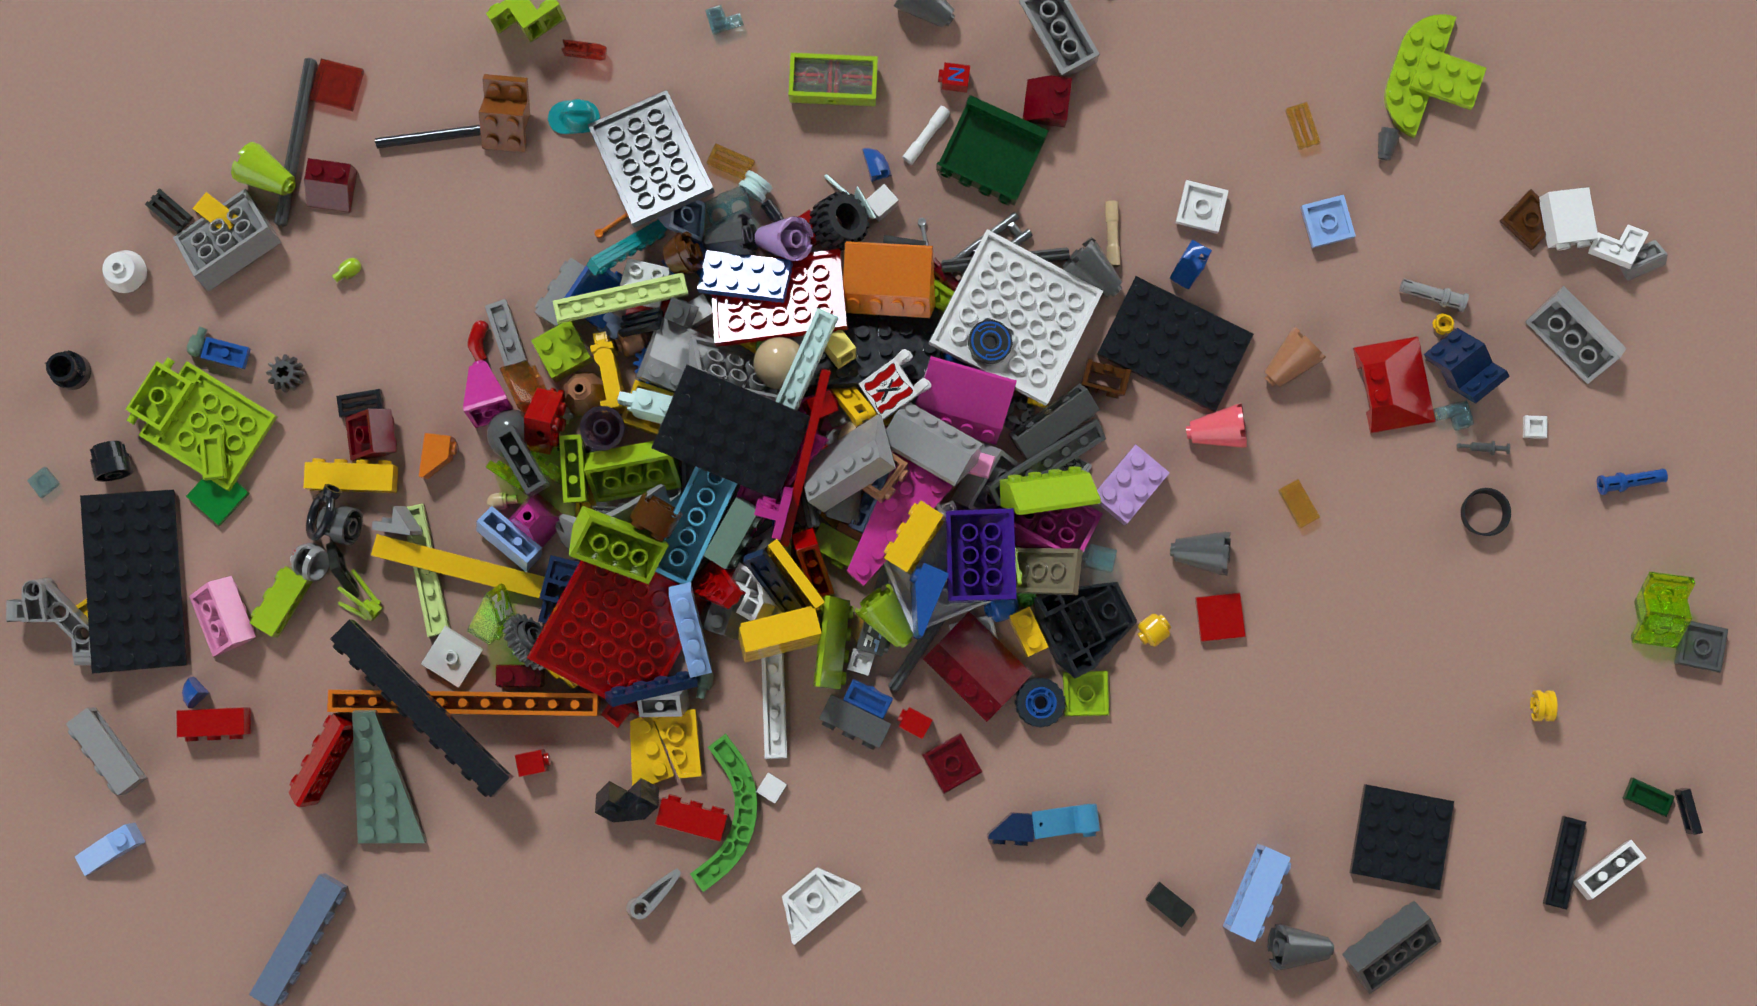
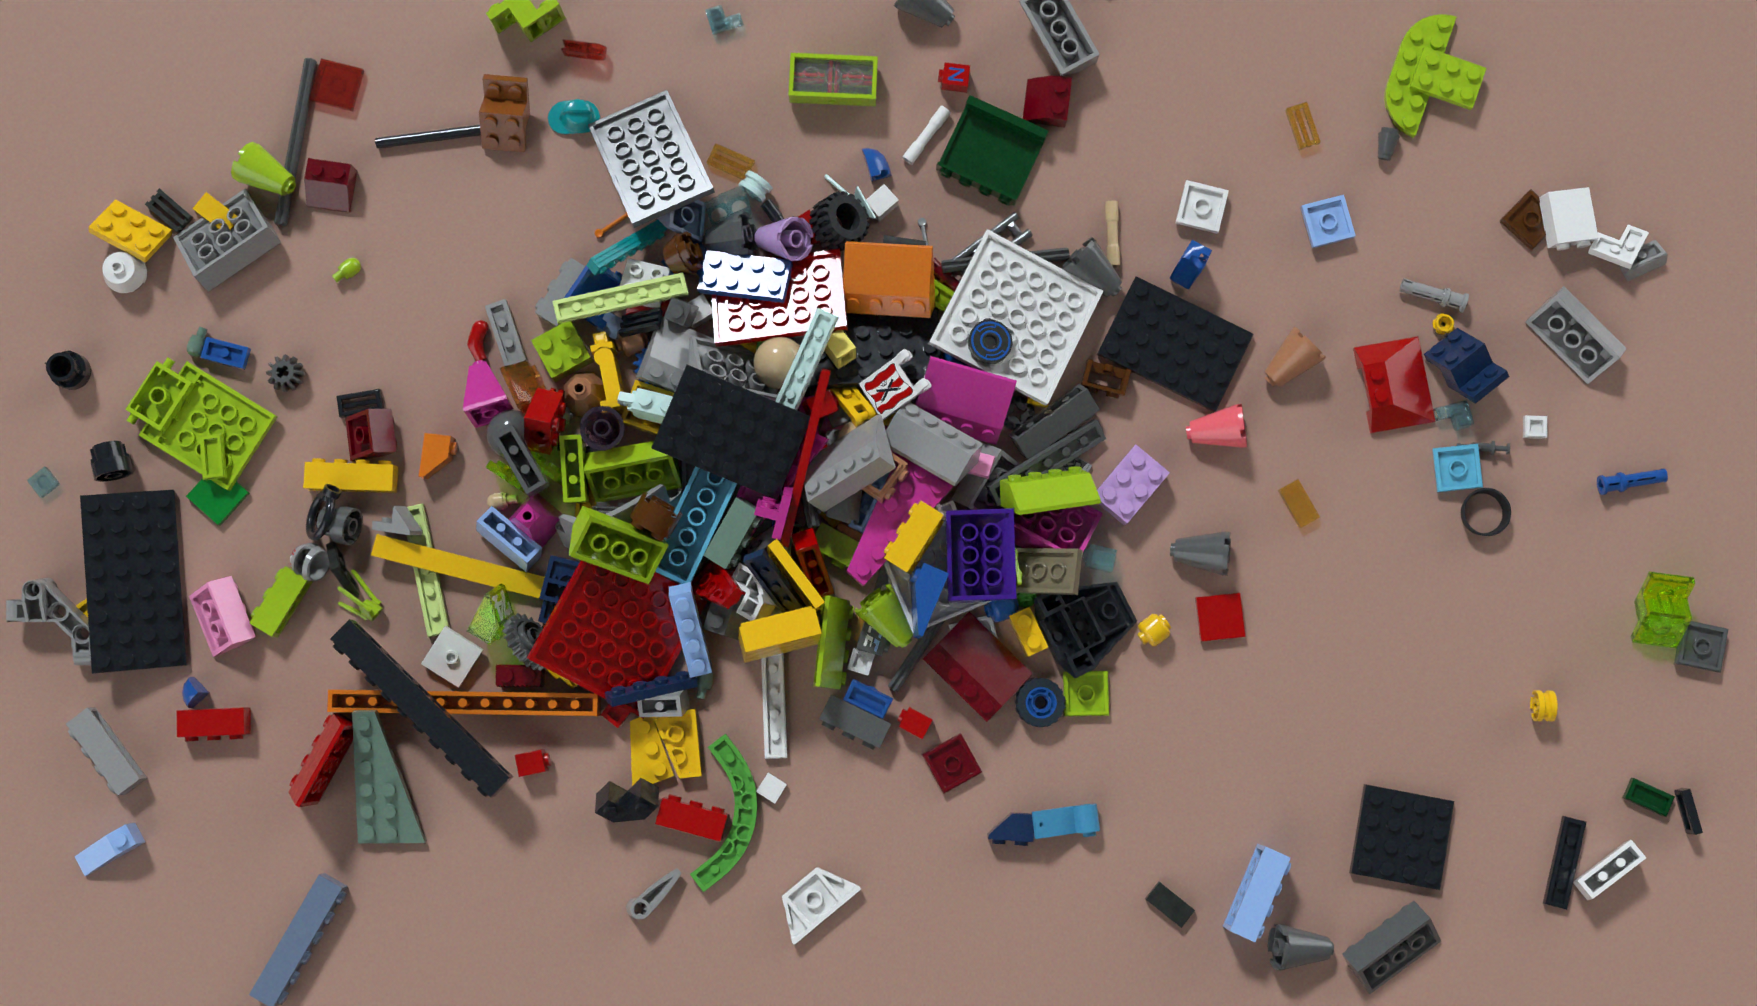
(130, 230): none -> yellow plate
(1457, 468): none -> medium azure tile

